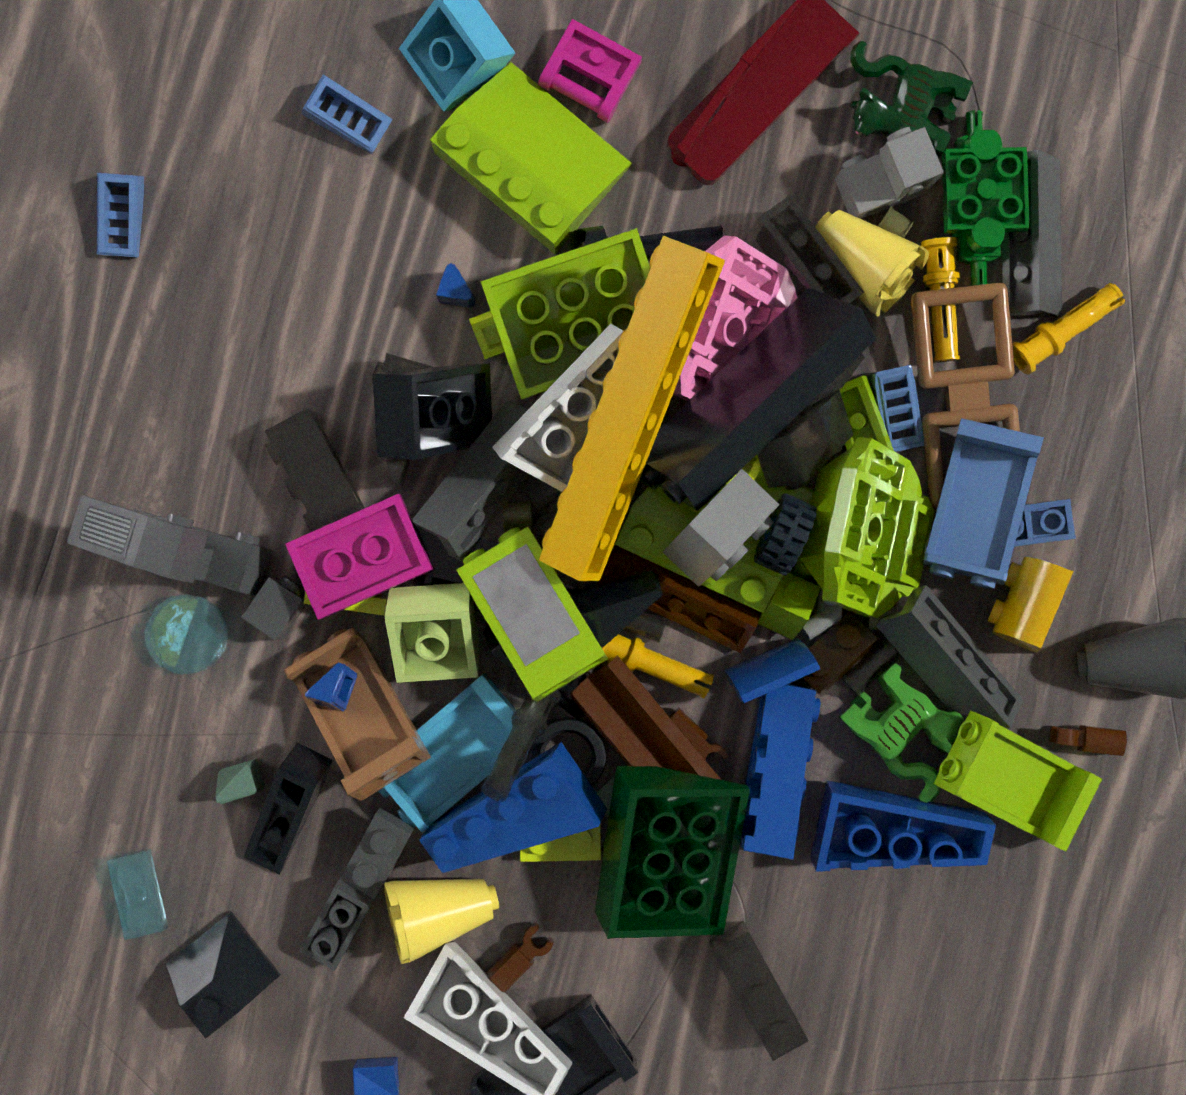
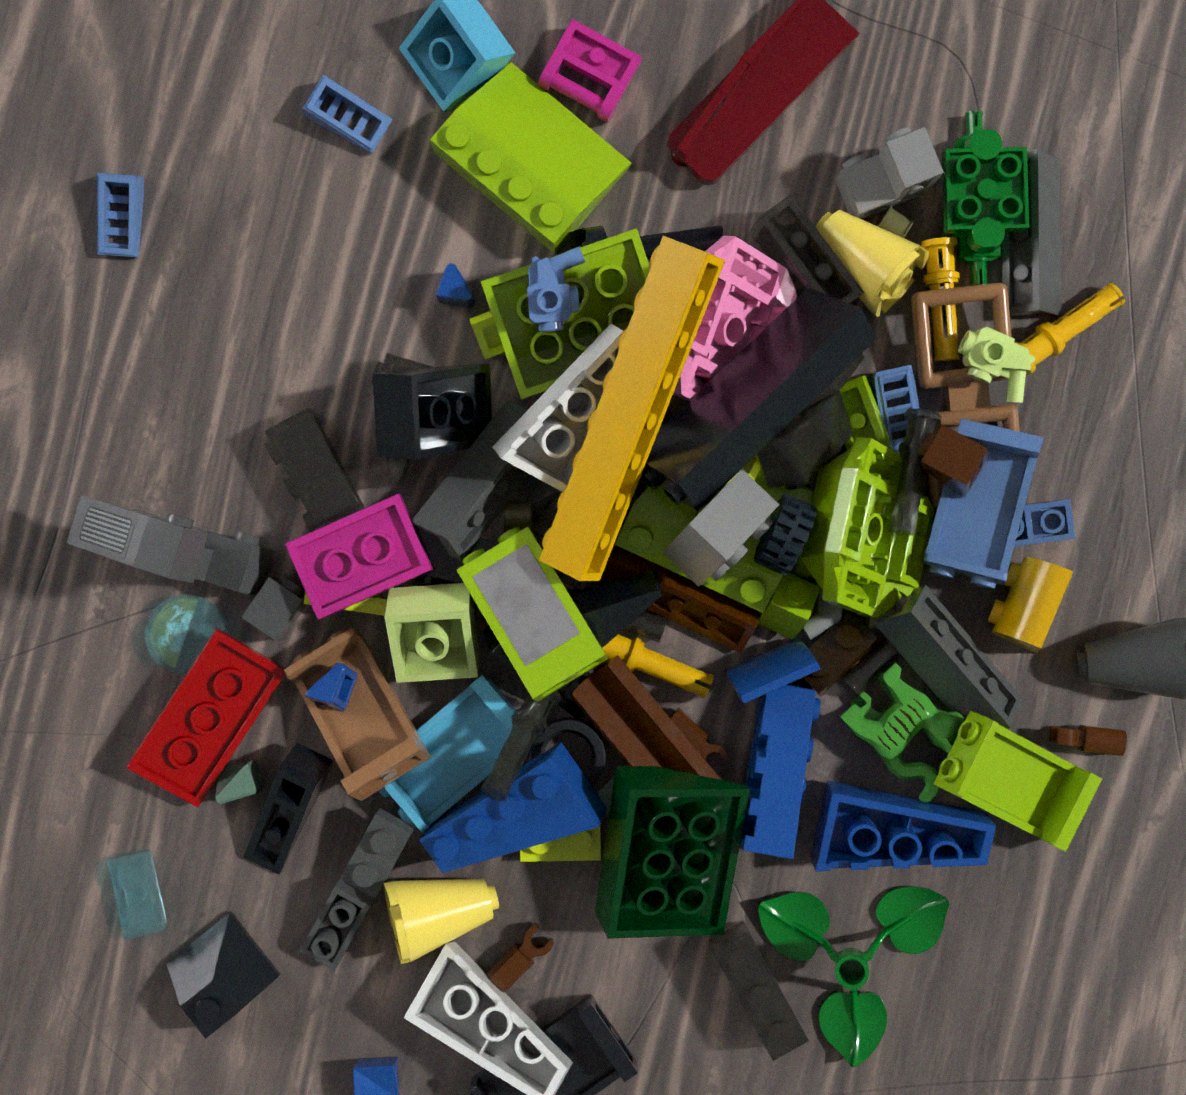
(206, 718): none -> red plate
(548, 297): none -> medium blue piece
(853, 1020): none -> green plant
(912, 475): none -> clear smoke pin
(915, 94): dark green animal -> none
(952, 459): none -> reddish brown slope
(995, 354): none -> yellowish green piece

